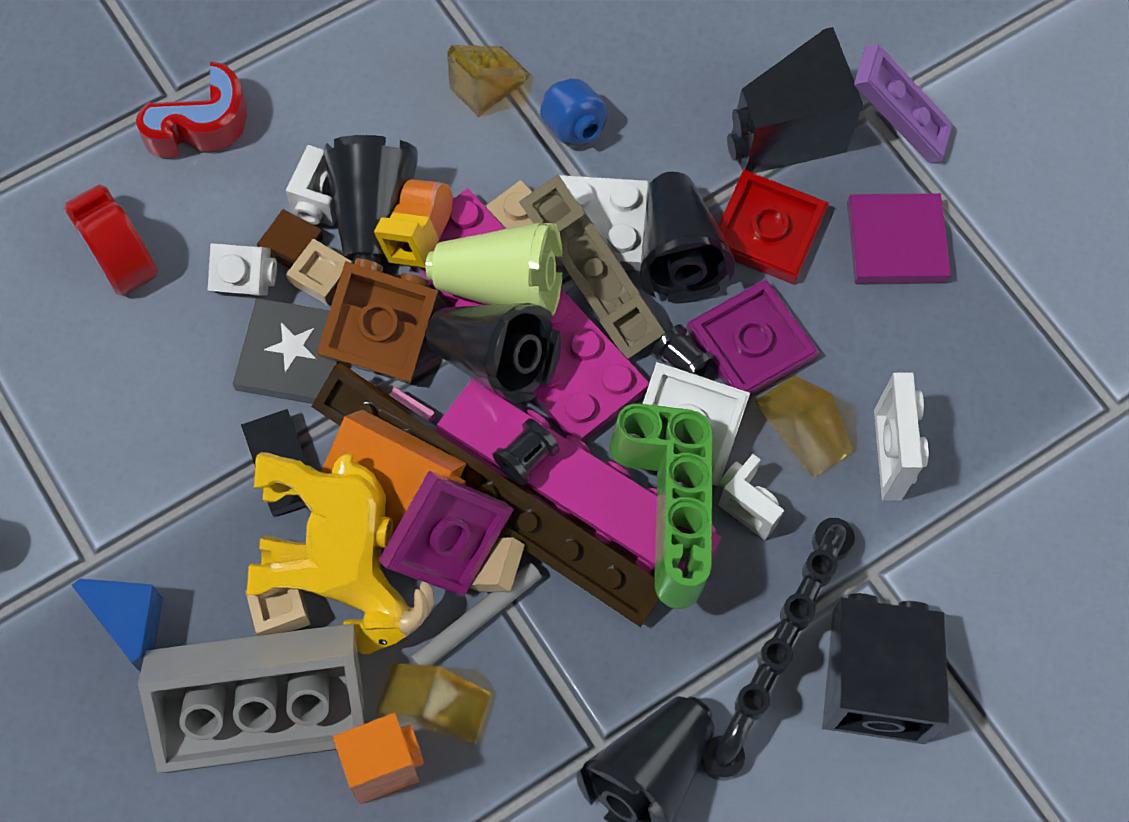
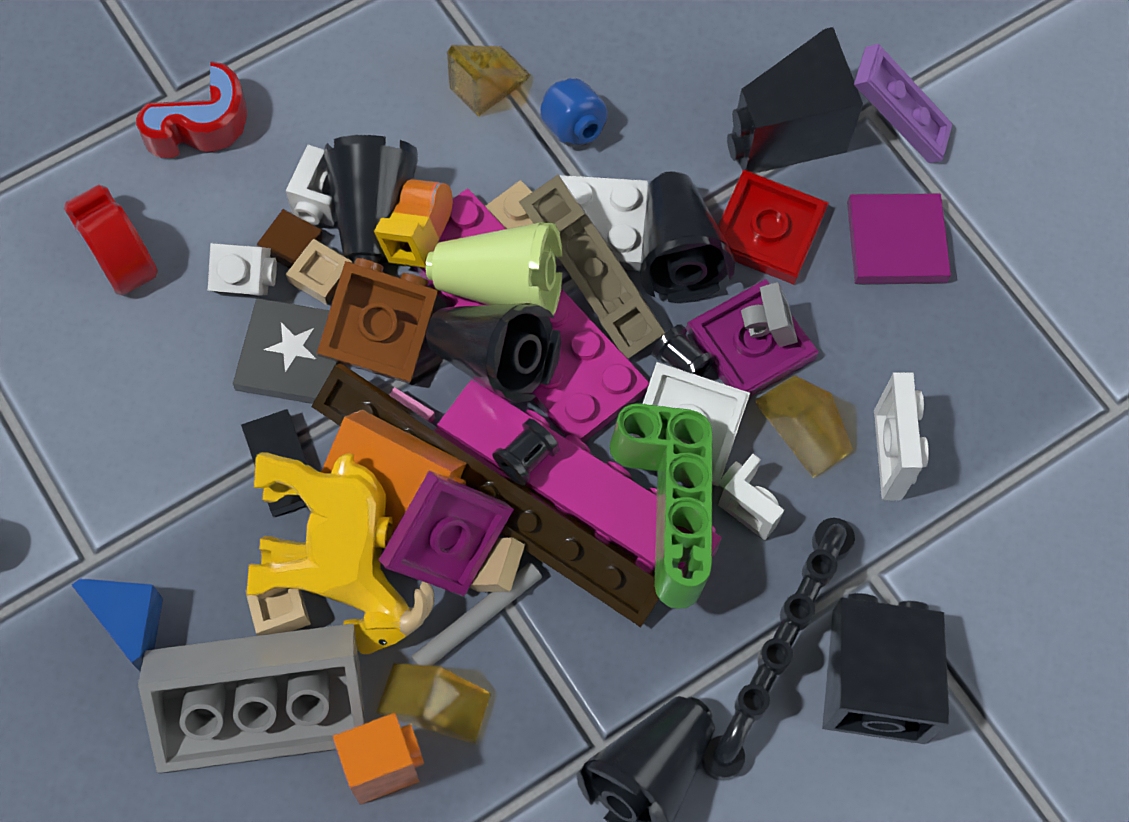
(771, 317): none -> light grey tile

